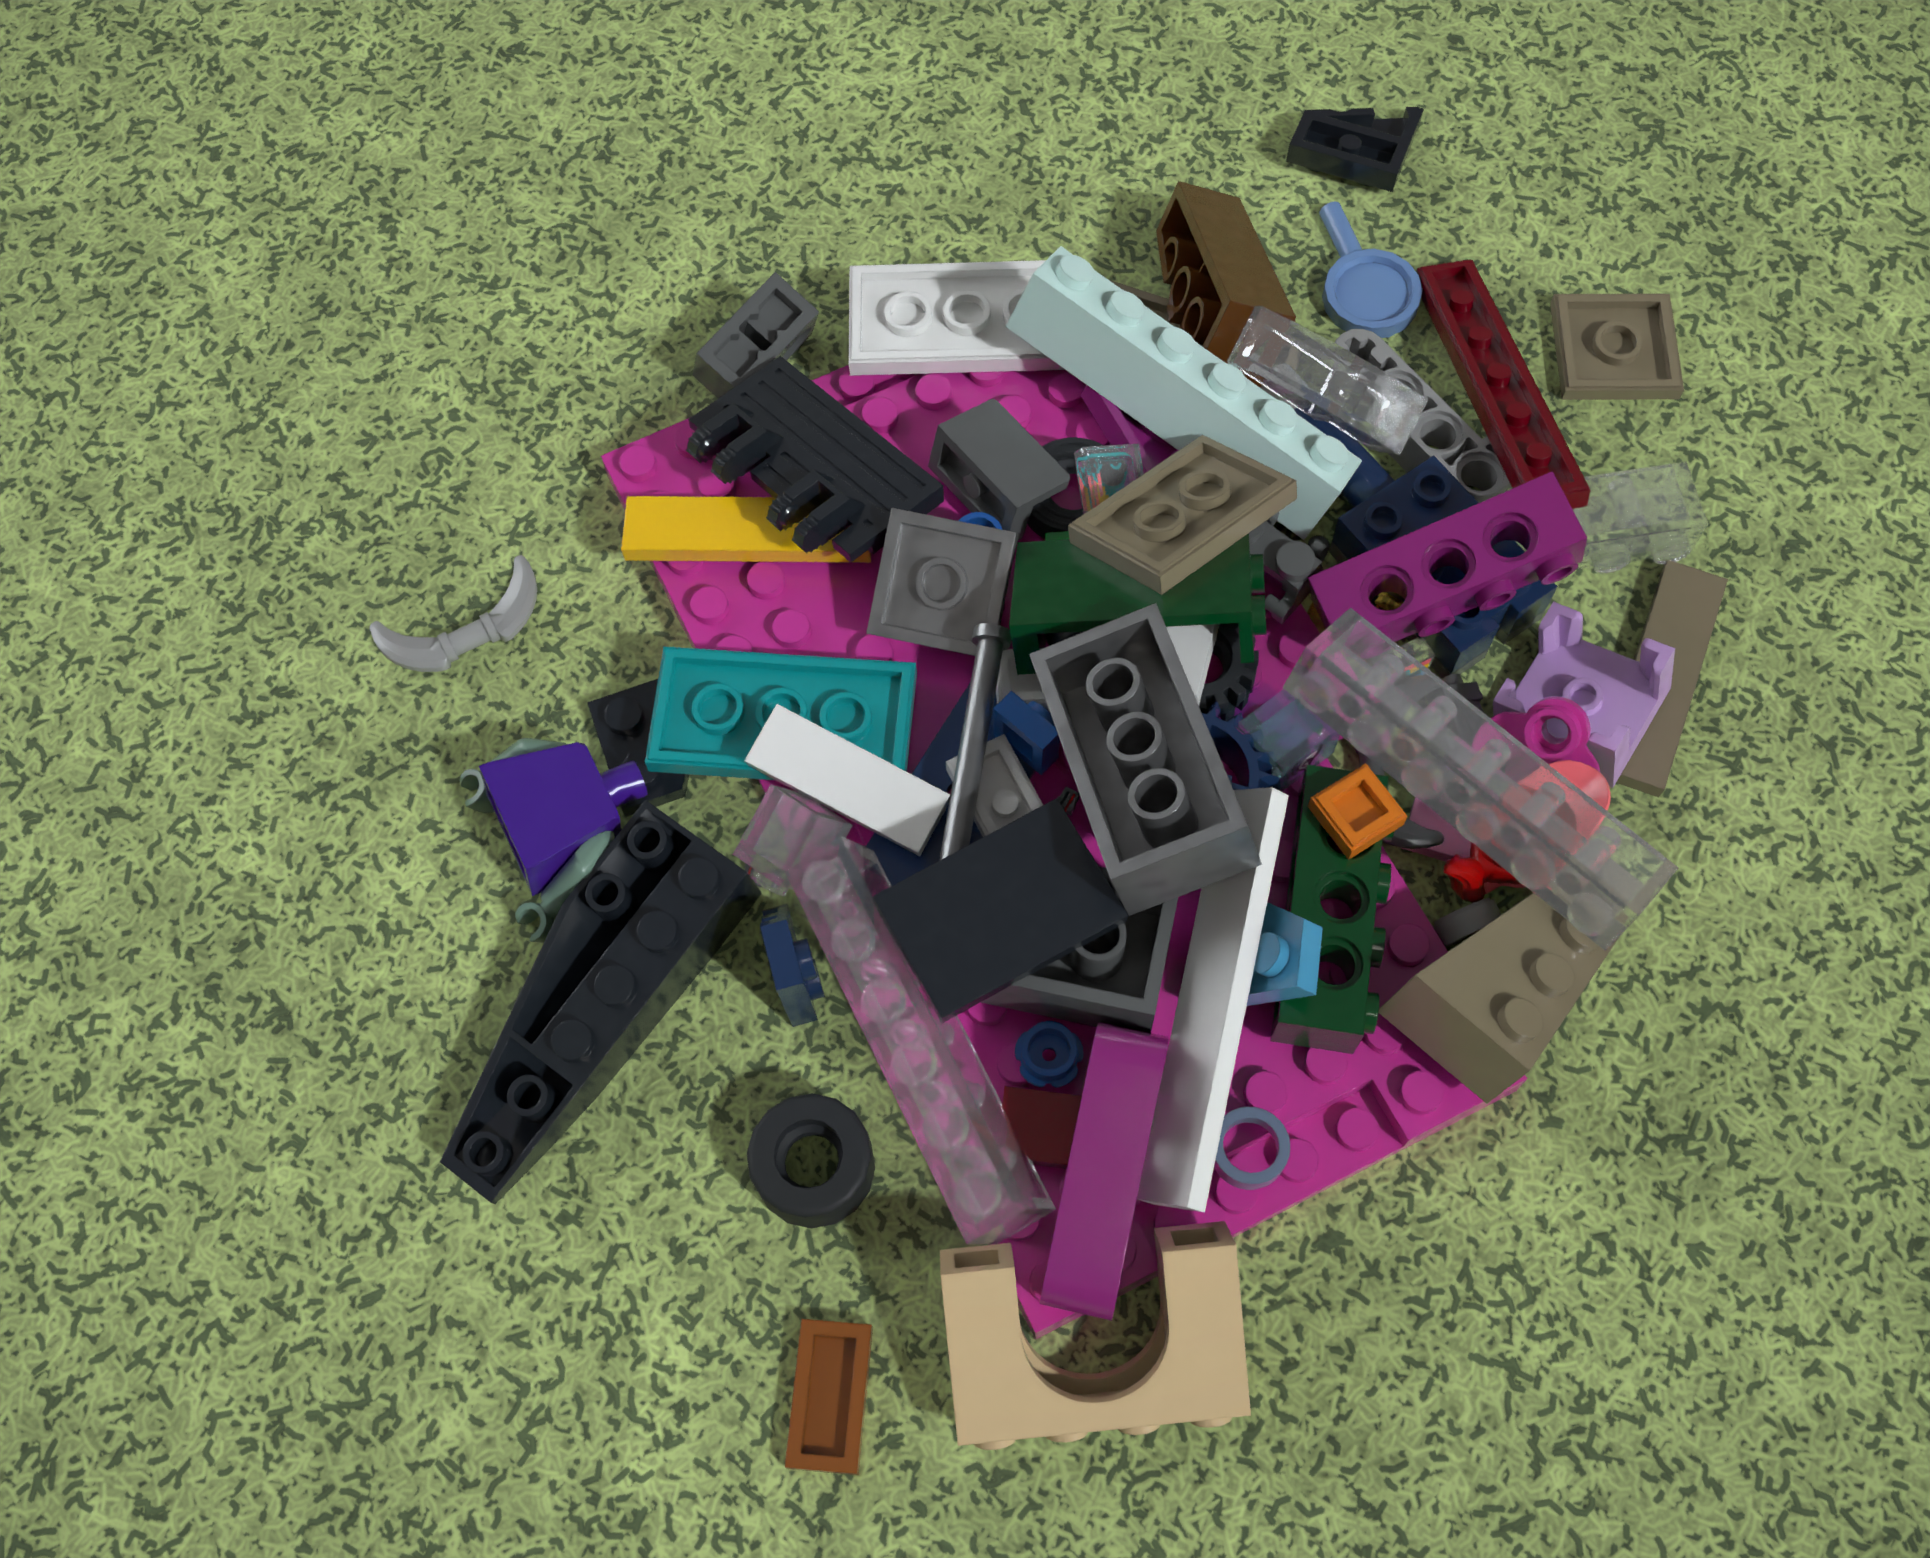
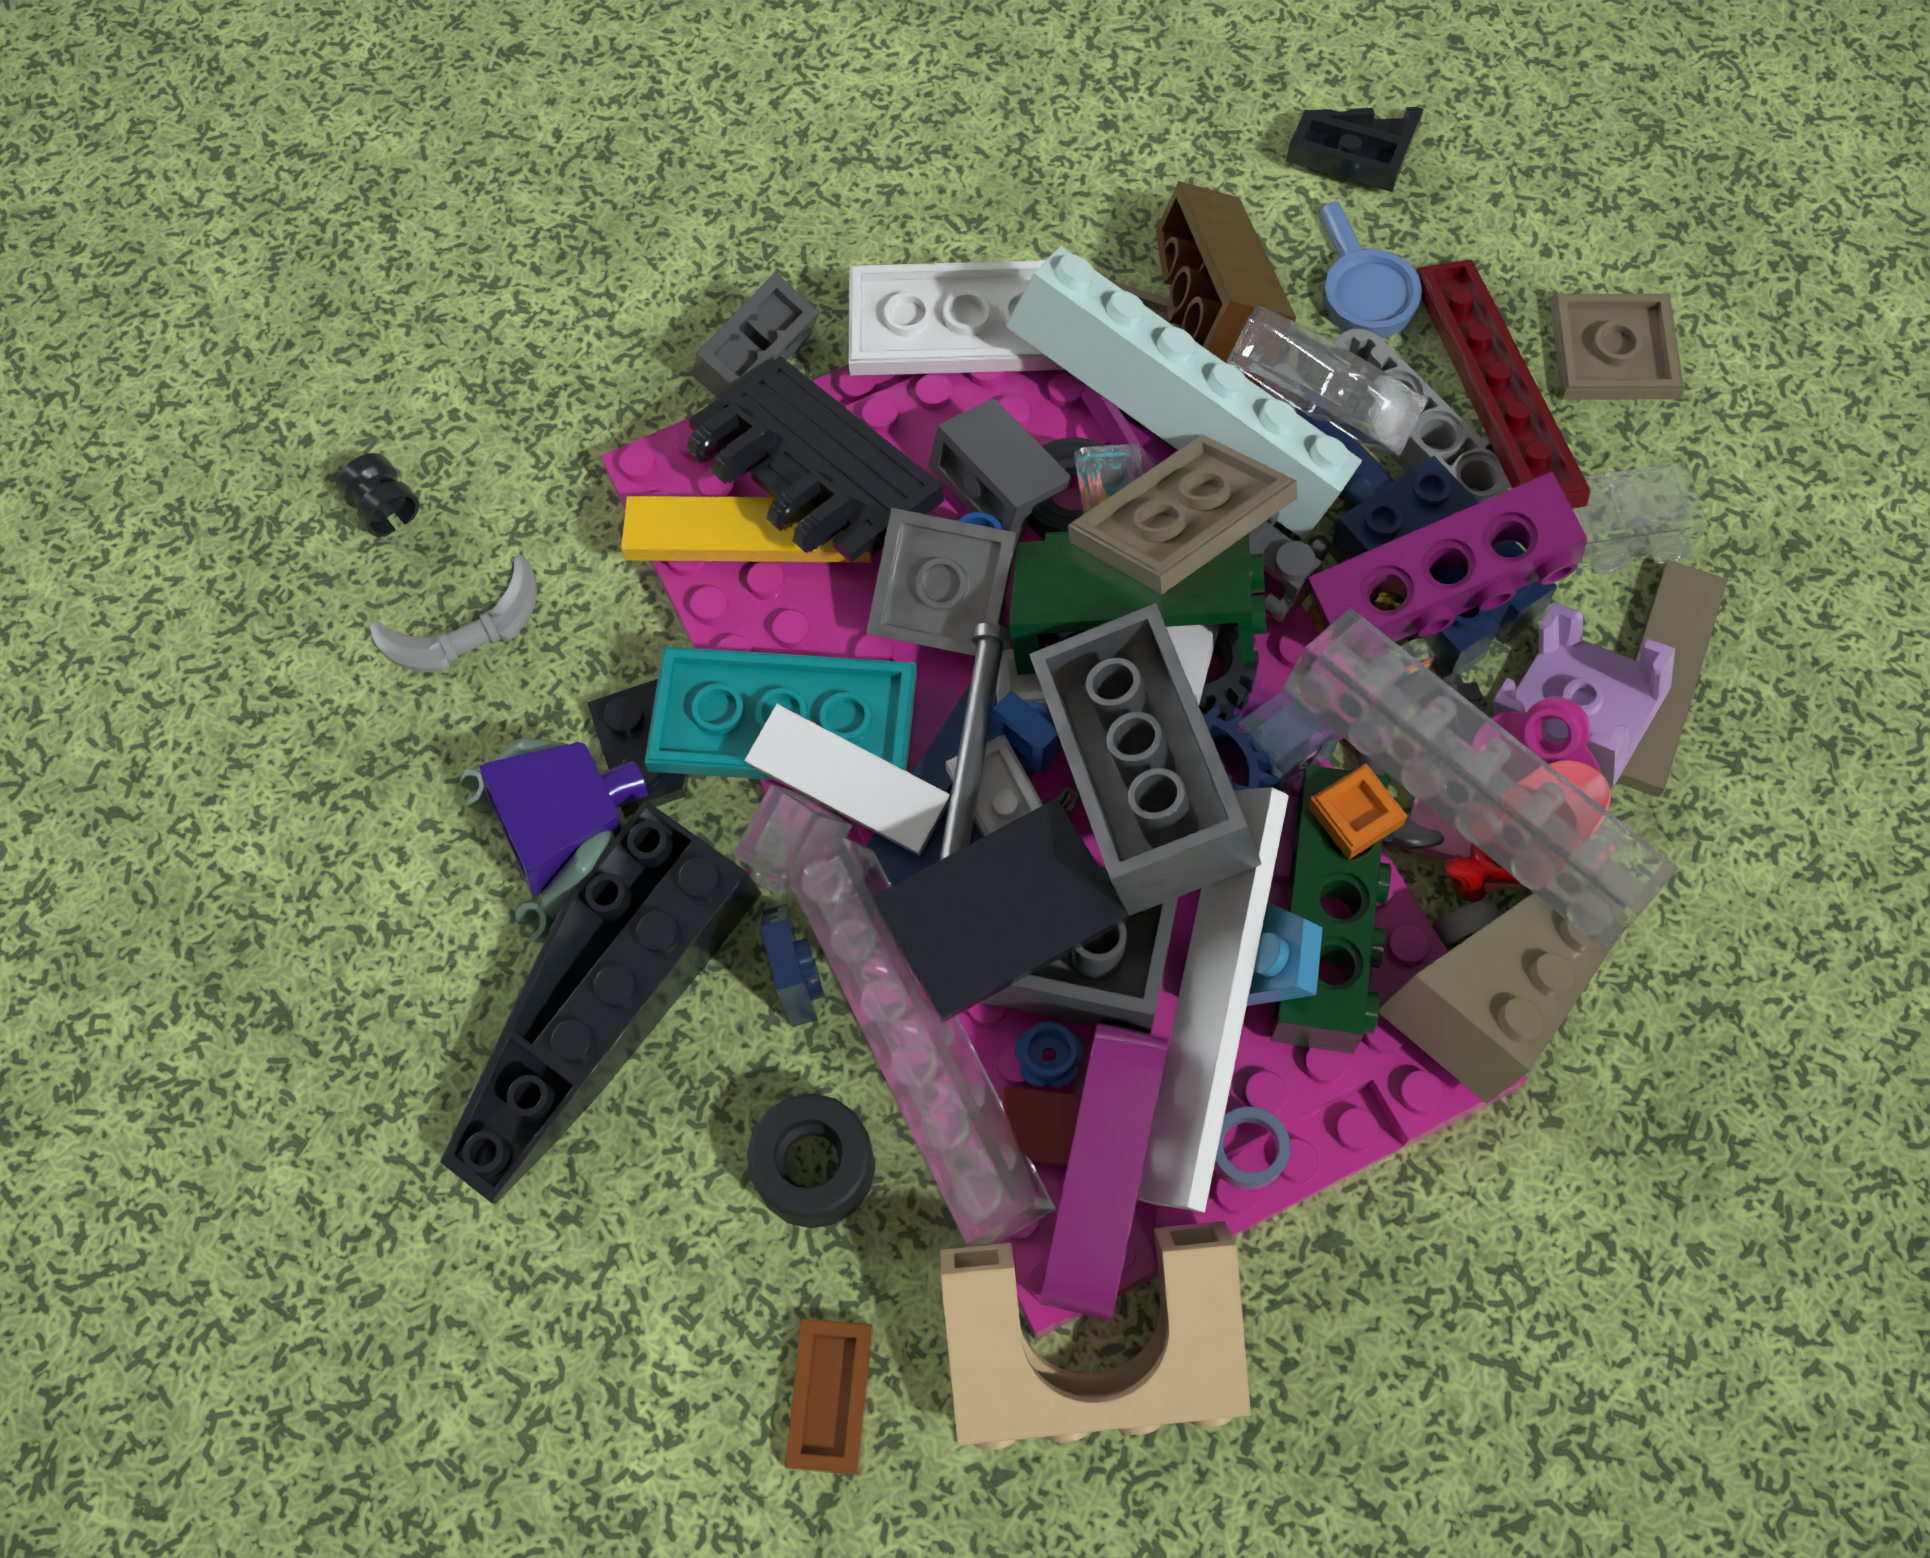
(374, 489): none -> black wheel

